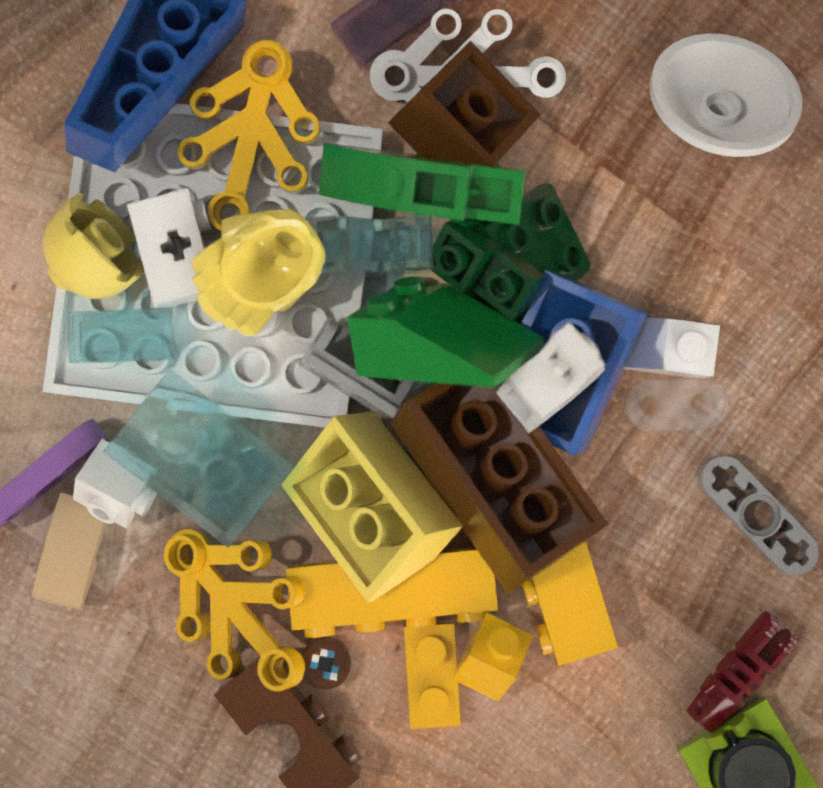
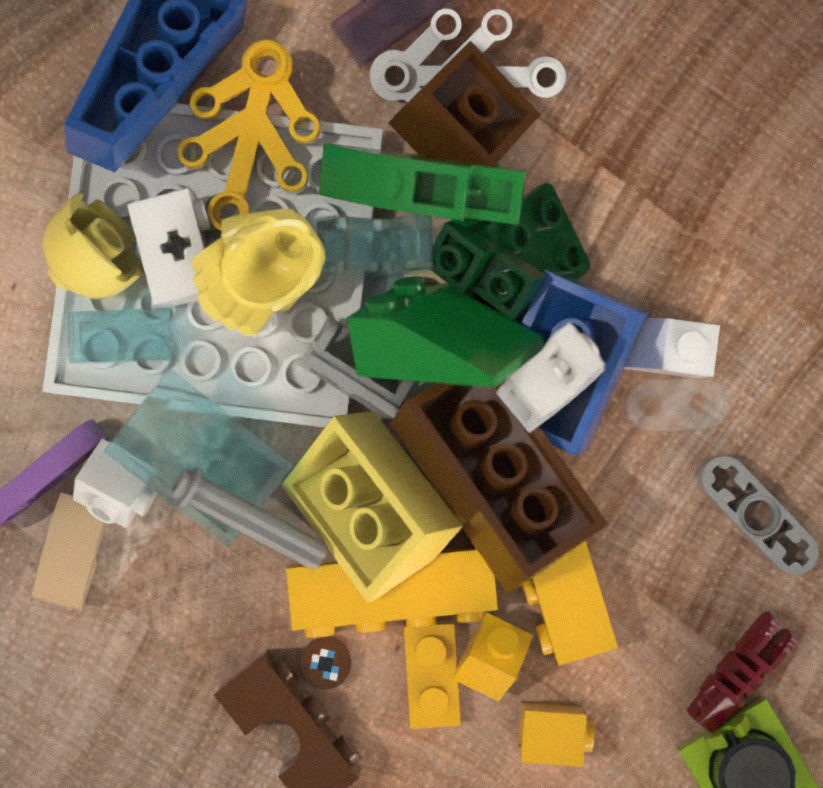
(229, 606): yellow plant -> none
(247, 518): none -> light grey axle
(554, 734): none -> yellow brick
(725, 95): white dish -> none

